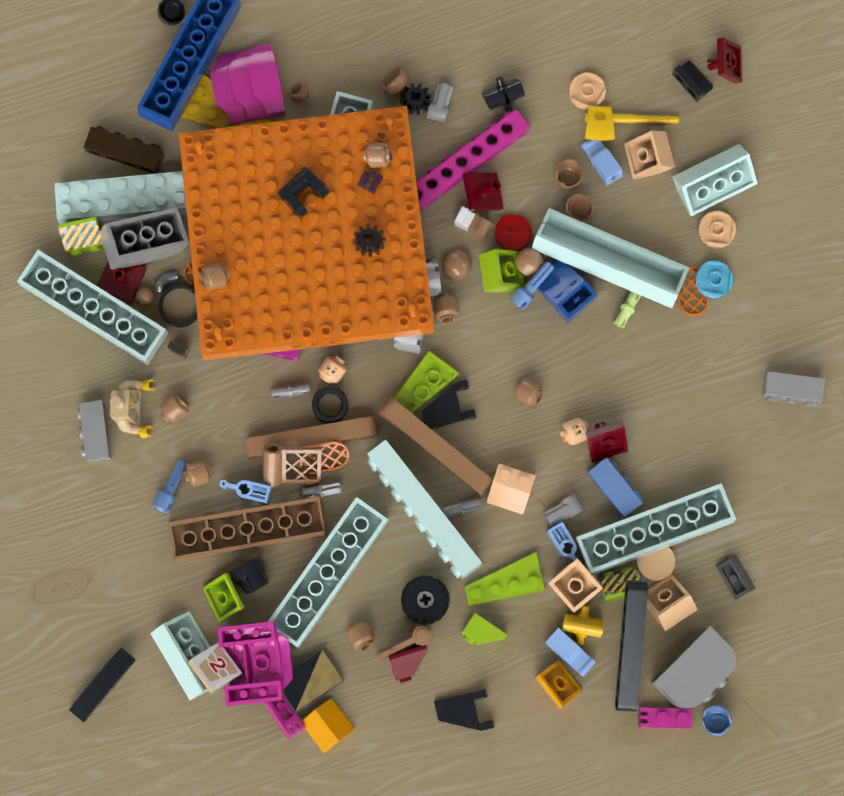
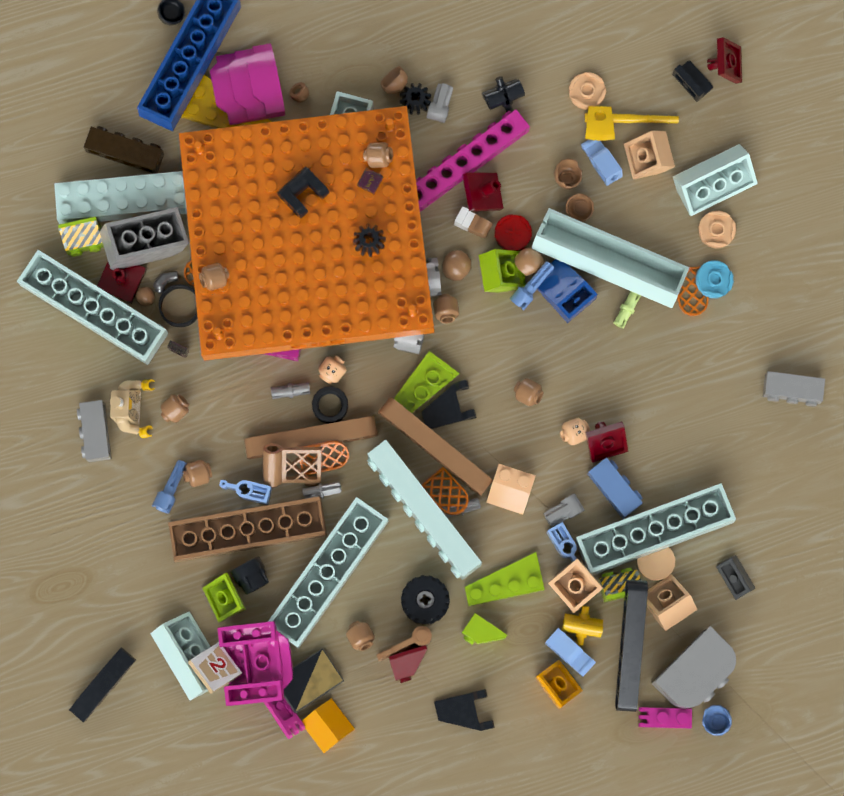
(432, 478): none -> orange window

